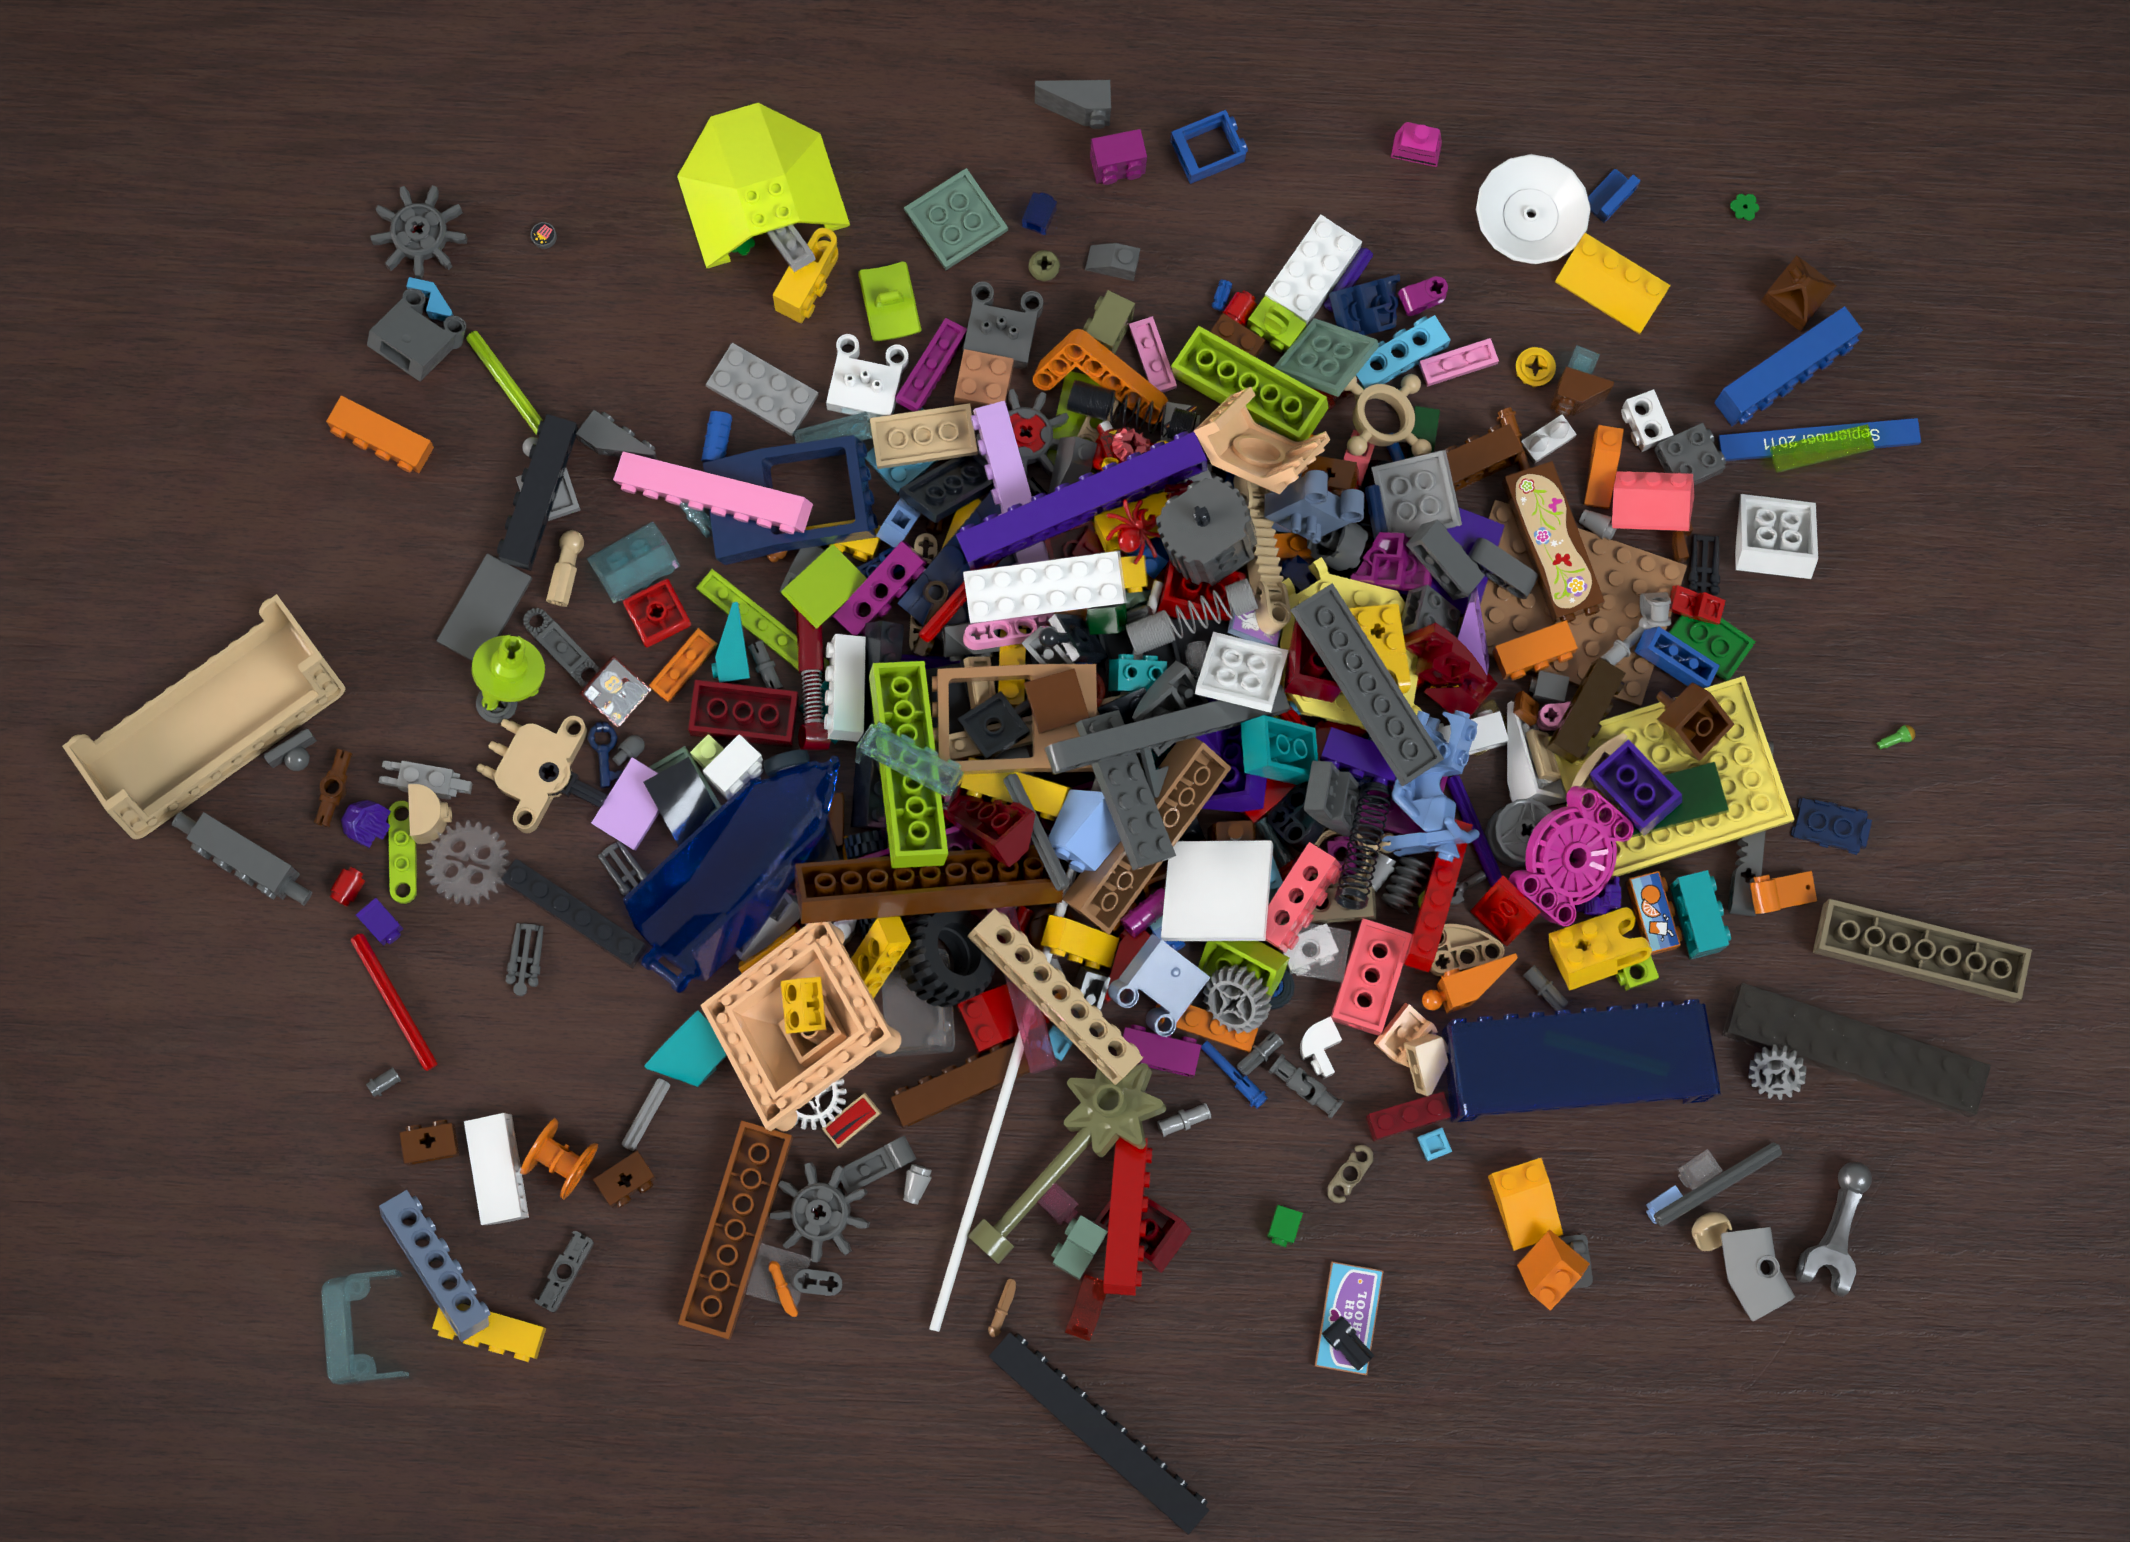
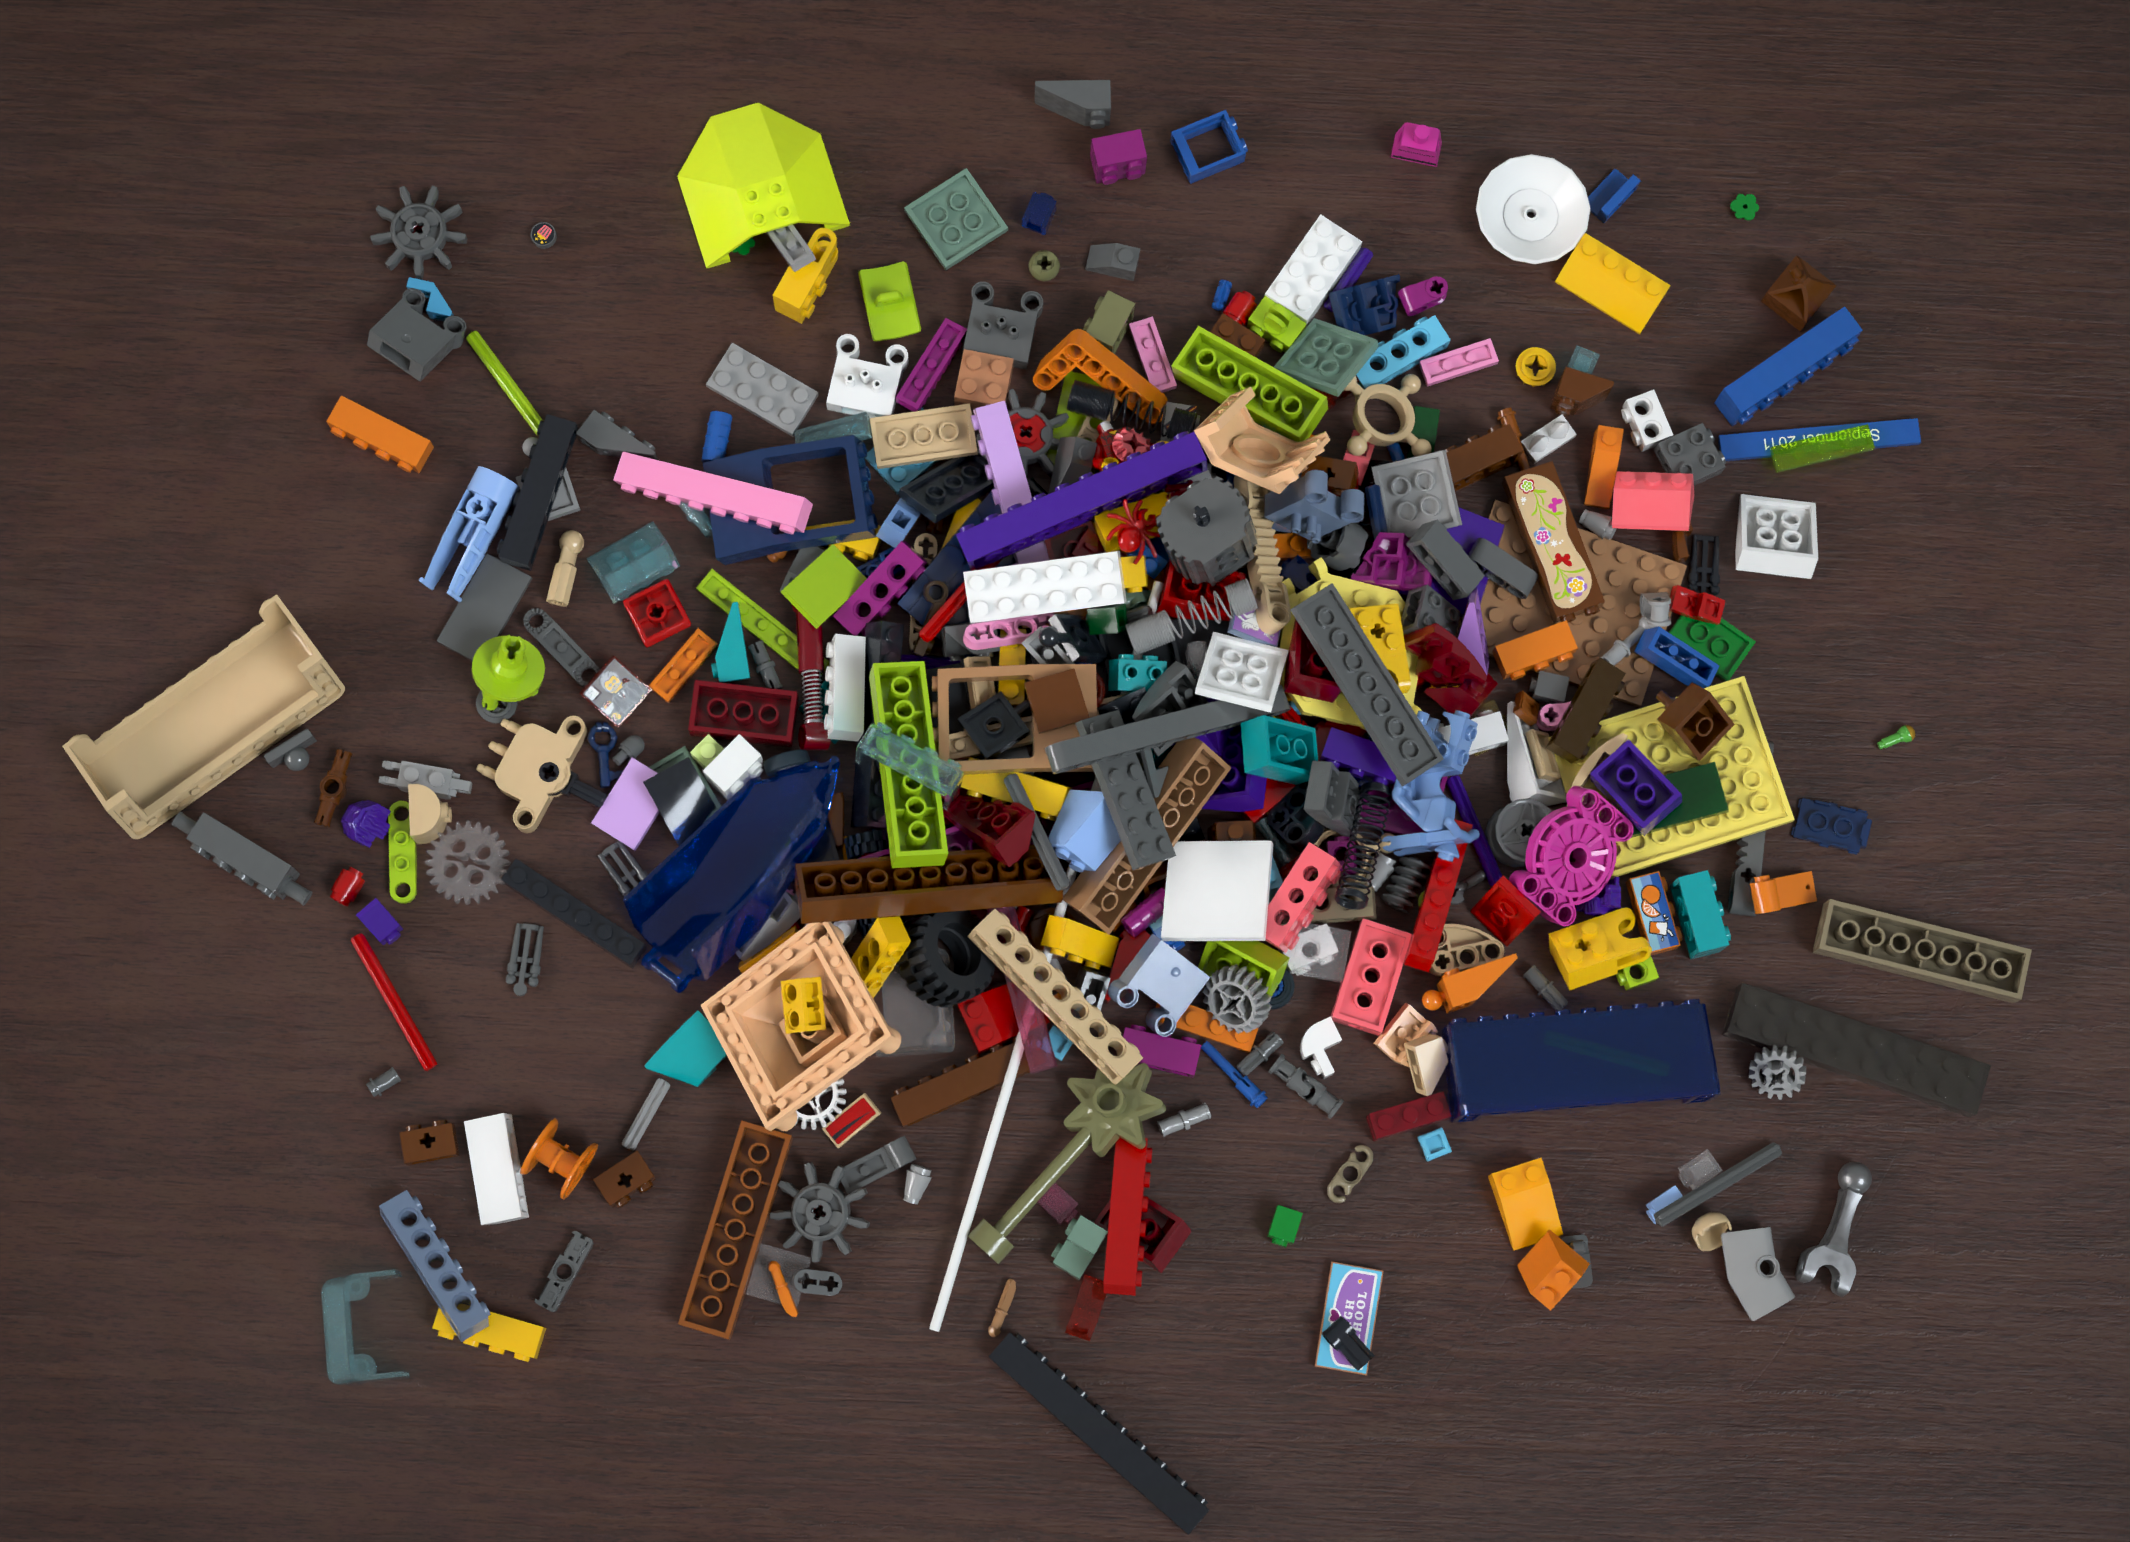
(474, 526): none -> light blue piece

